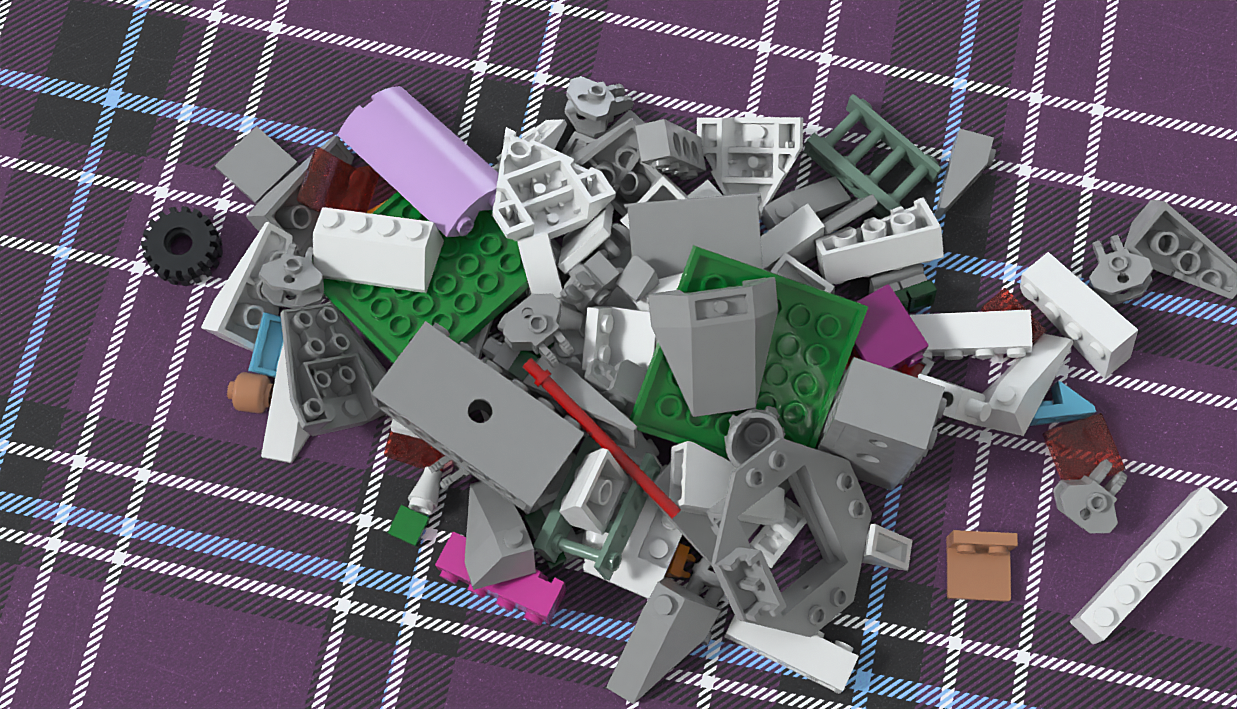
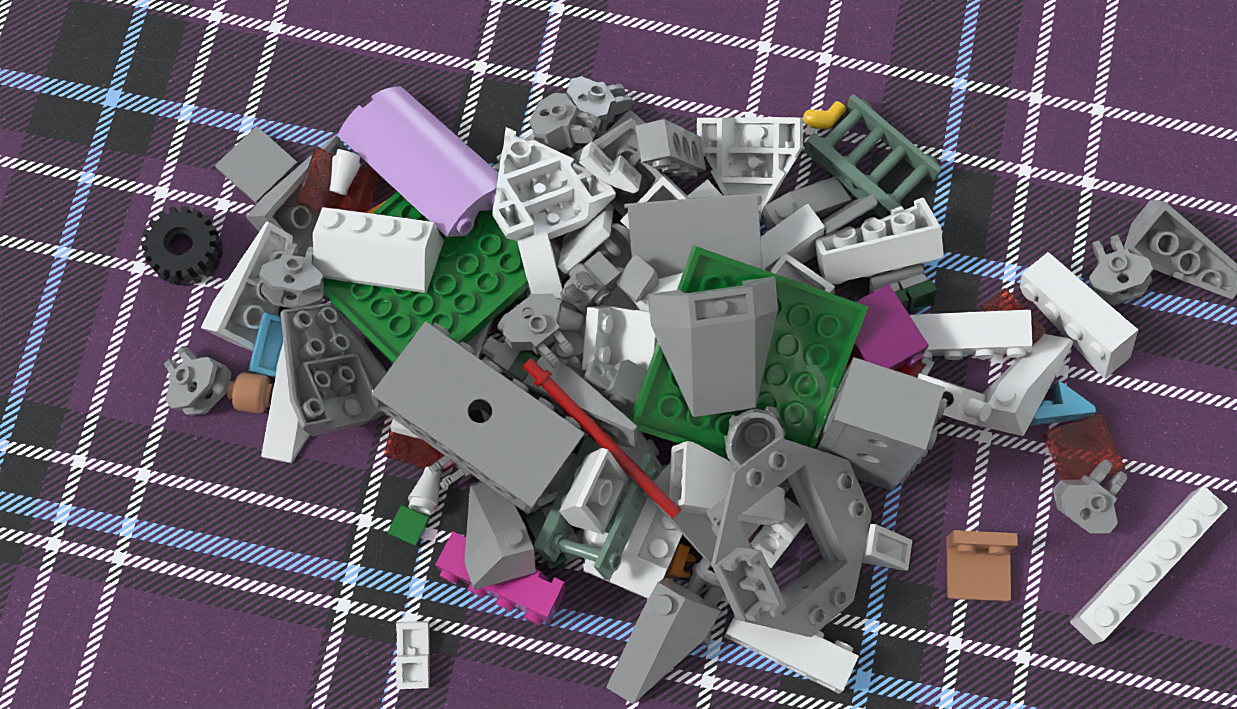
(195, 380): none -> light grey hinge
(344, 169): none -> white cone
(413, 655): none -> white slope
(564, 123): none -> light grey hinge
(616, 173): none -> white slope
(824, 119): none -> yellow arm
(965, 165): light grey slope -> none

